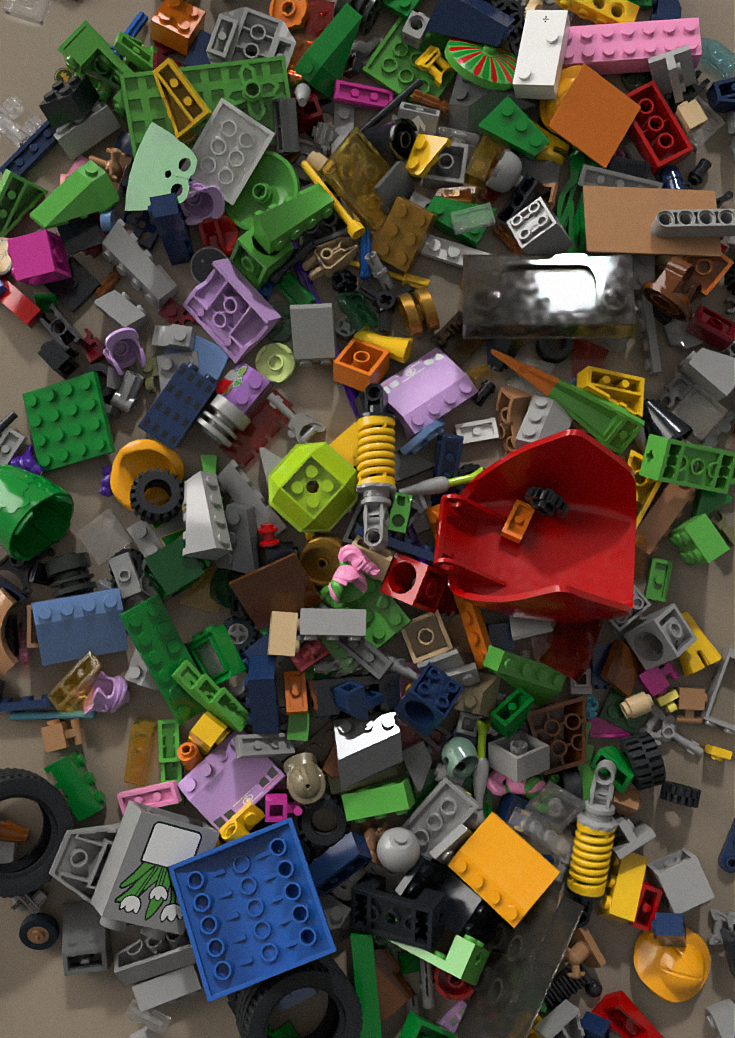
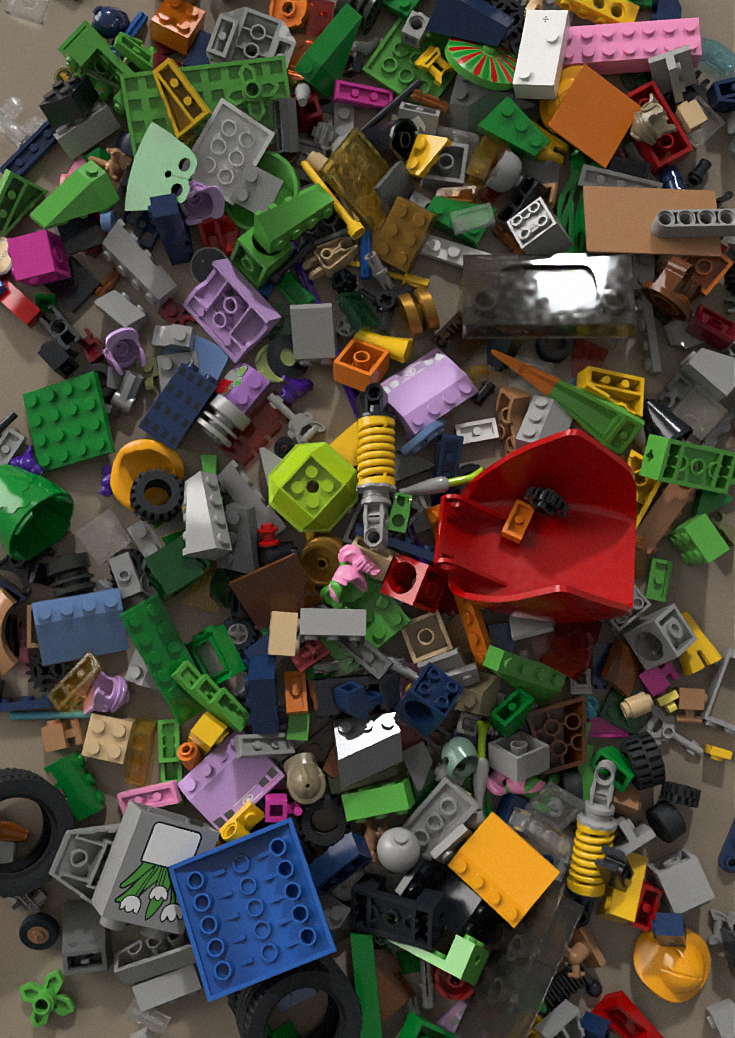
(43, 676): none -> black gear
(47, 998): none -> bright green plant
(99, 153): none -> green slope
(108, 737): none -> tan brick
(110, 21): none -> dark blue helmet
(256, 189): none -> light grey plate
(274, 361): none -> black gear
(283, 446): none -> black tile
(295, 388): none -> dark purple animal
(614, 868): none -> black piece
(651, 122): none -> dark tan helmet
(666, 821): none -> black tyre

